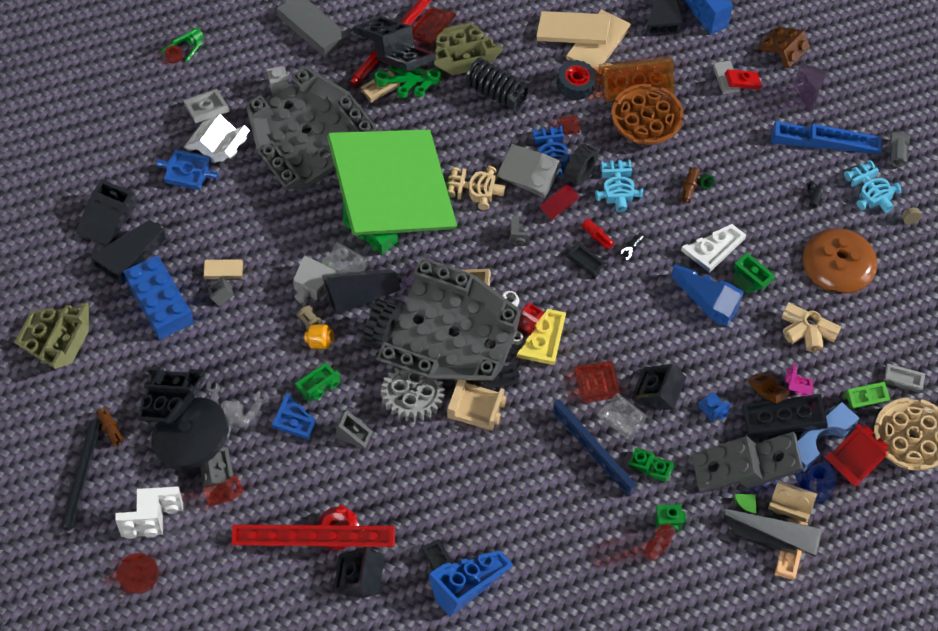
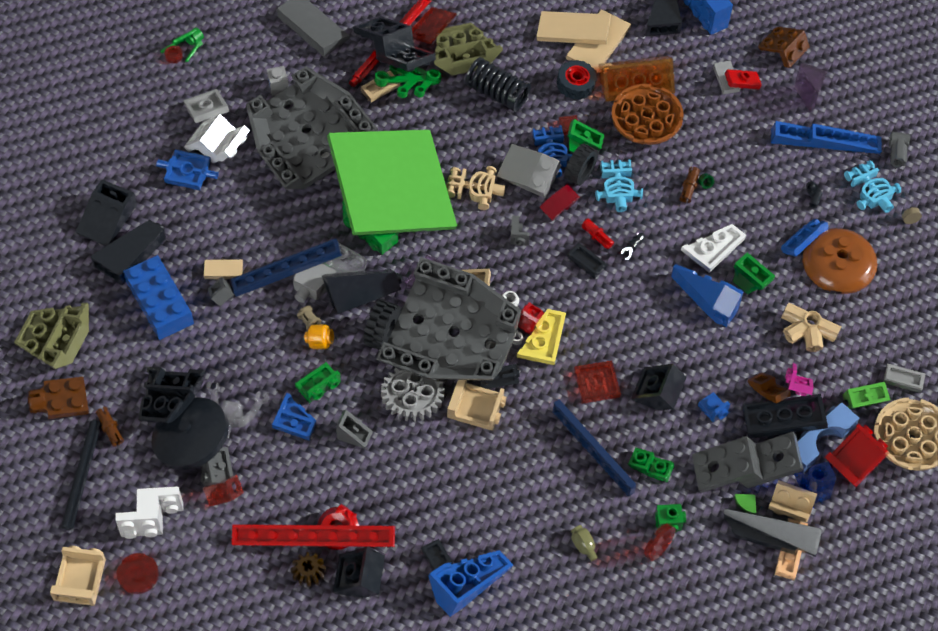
(60, 398): none -> reddish brown plate
(79, 576): none -> tan panel
(286, 267): none -> dark blue tile
(305, 563): none -> dark brown gear
(581, 133): none -> green slope
(584, 542): none -> olive plant
(622, 416): clear bracket -> none
(804, 237): none -> blue hinge

